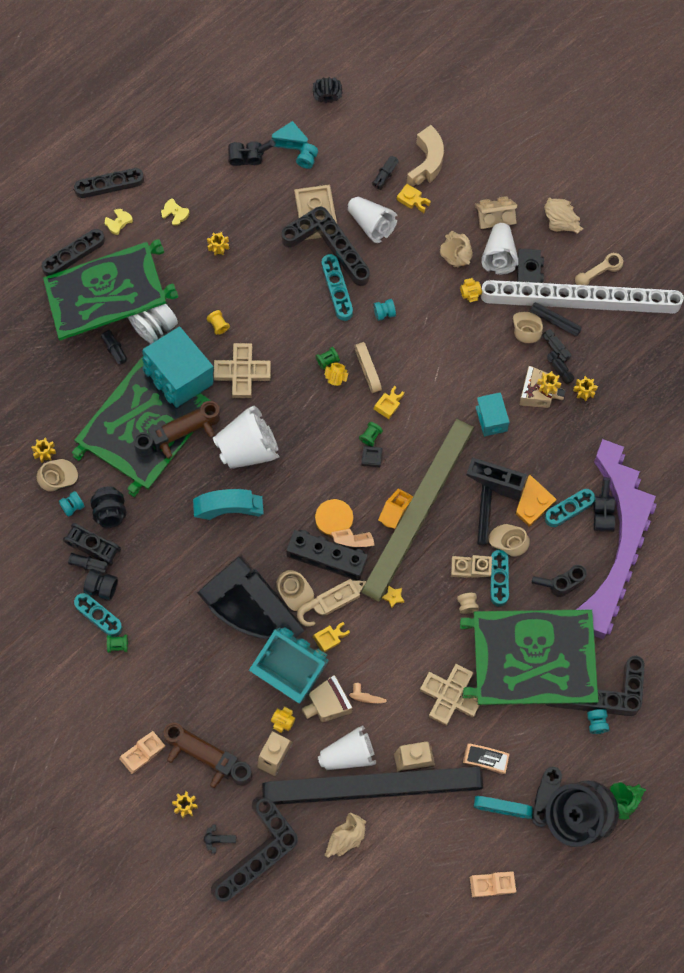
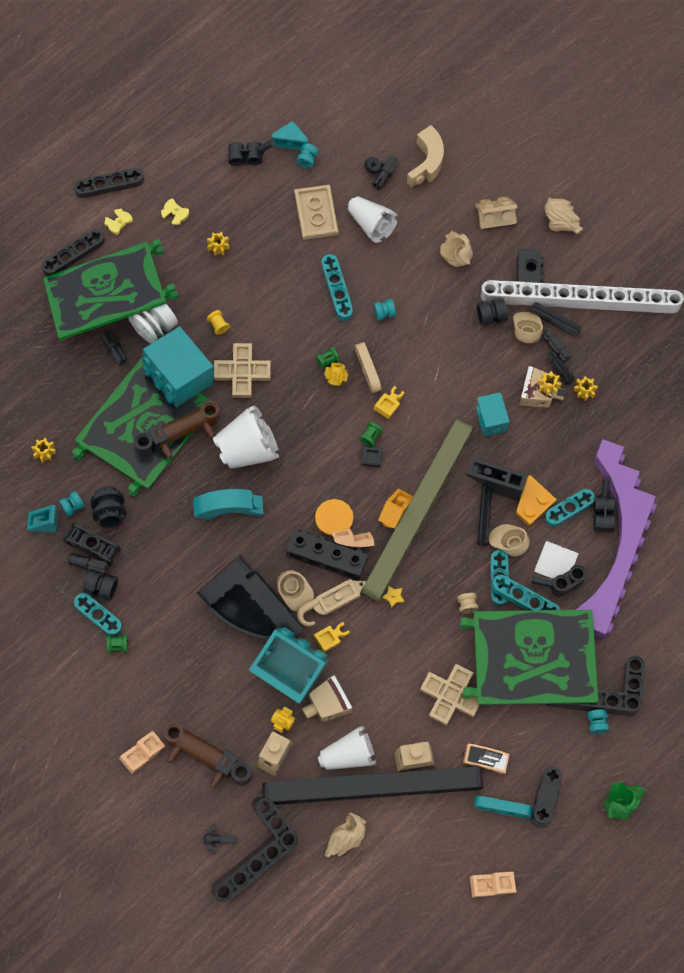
(43, 520): none -> teal slope
(56, 475): tan cap -> none
(188, 809): yellow gear -> none
(327, 90): black gear -> none
(331, 240): black beam -> none
(364, 697): light nougat bar -> none
(373, 165): none -> black piece
(410, 196): yellow plate -> none
(471, 290): yellow gear -> none
(471, 567): tan slope -> none
(492, 311): none -> black wheel
(500, 251): white cone -> none
(527, 594): none -> teal beam
(555, 560): none -> white sticker
(582, 813): black piece -> none
(584, 278): tan piece -> none

